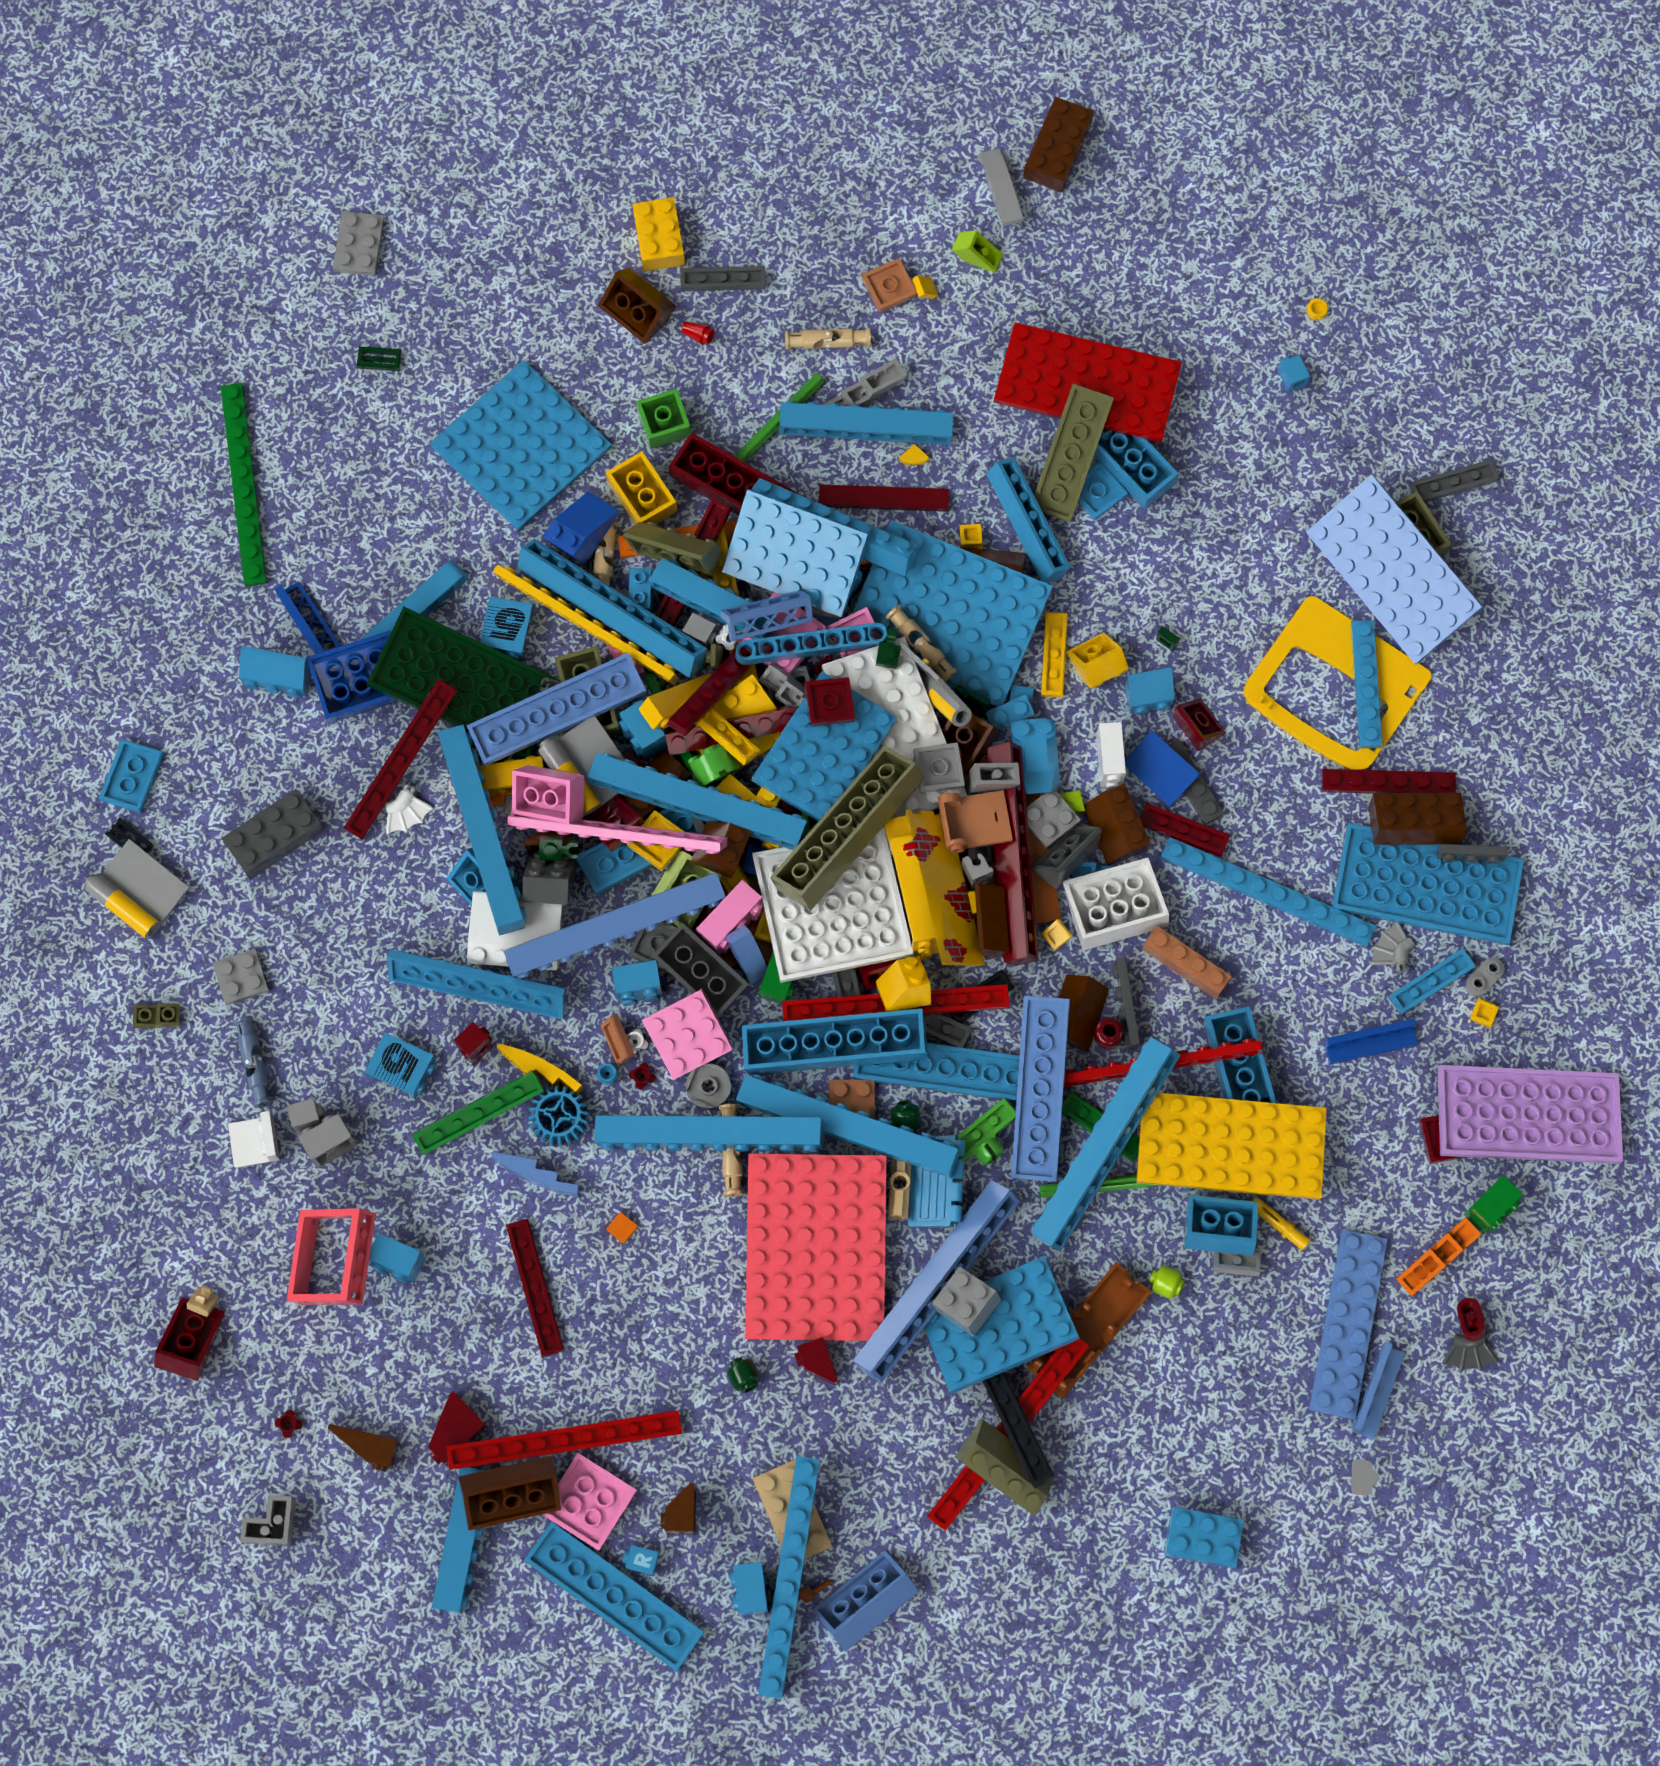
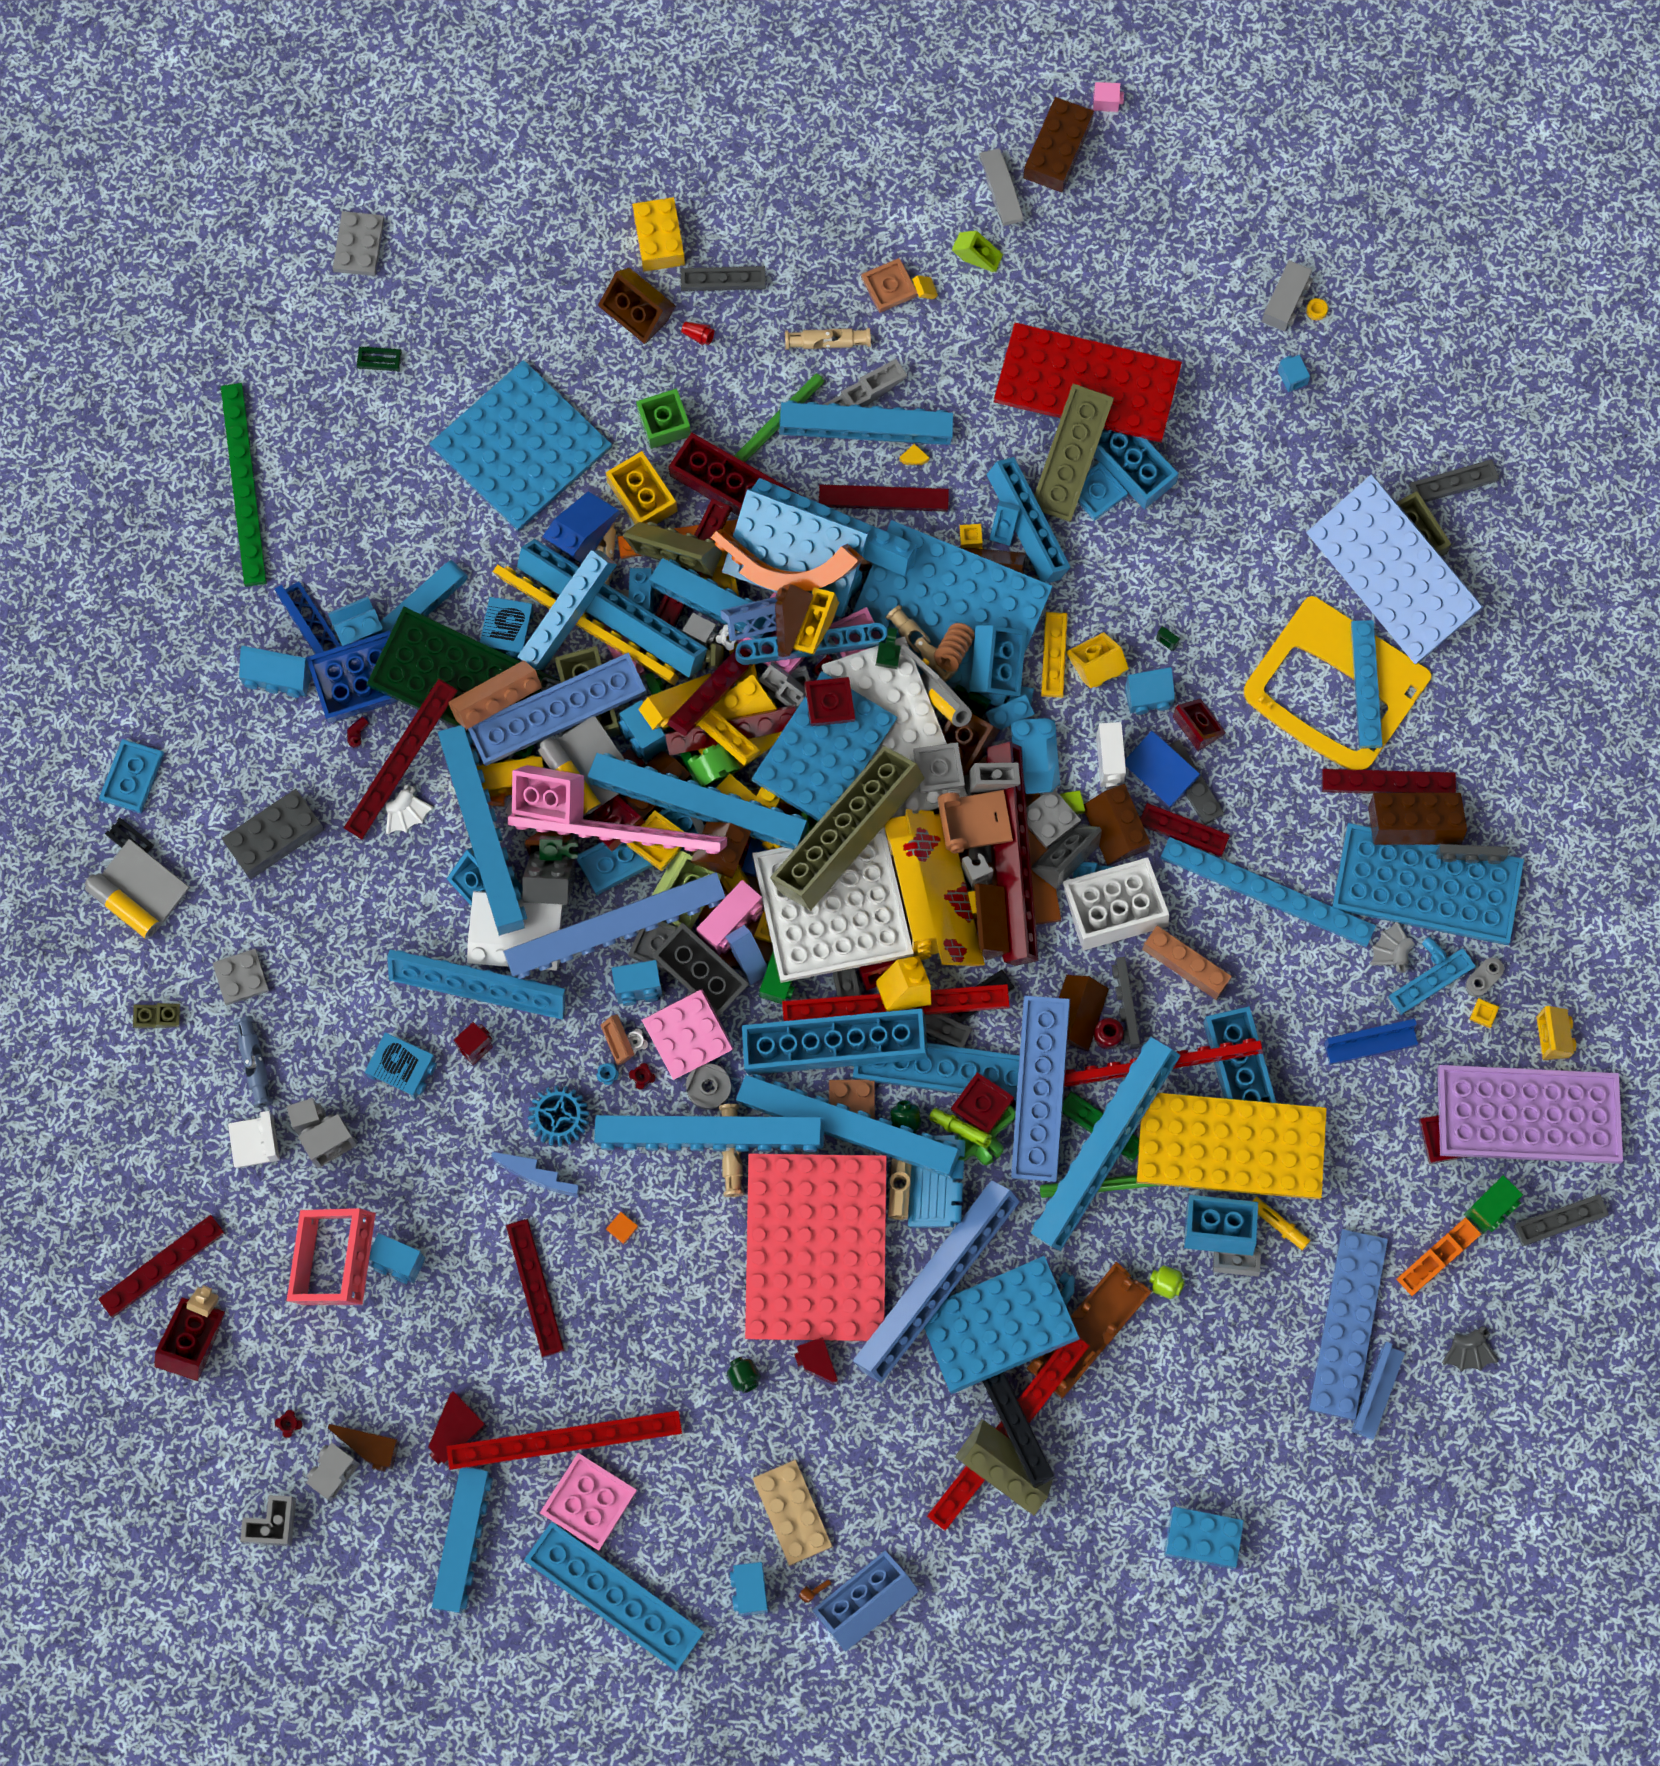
(161, 1266): none -> dark red plate
(332, 1472): none -> light grey brick
(354, 732): none -> dark red arm
(355, 621): none -> dark azure panel
(477, 1112): green plate -> none
(495, 694): none -> nougat brick
(510, 1493): reddish brown slope -> none
(526, 1062): yellow slope -> none
(567, 609): none -> brick
(641, 1560): dark azure brick -> none
(681, 1513): reddish brown slope -> none
(772, 578): none -> arch
(789, 1577): dark azure brick -> none
(790, 613): none -> reddish brown slope
(817, 620): none -> yellow slope
(953, 1124): none -> lime pin
(954, 646): none -> nougat piece
(966, 1301): light grey brick -> none
(982, 1103): none -> dark red plate
(997, 660): none -> dark azure slope
(1004, 523): none -> dark azure plate
(1056, 934): yellow tile -> none
(1068, 1290): none -> dark azure arm
(1107, 97): none -> bright pink brick
(1287, 296): none -> light grey brick
(1363, 1477): light grey sticker -> none
(1437, 952): none -> dark azure arm
(1471, 1321): dark red plate -> none
(1555, 1033): none -> yellow slope
(1561, 1220): none -> dark grey plate

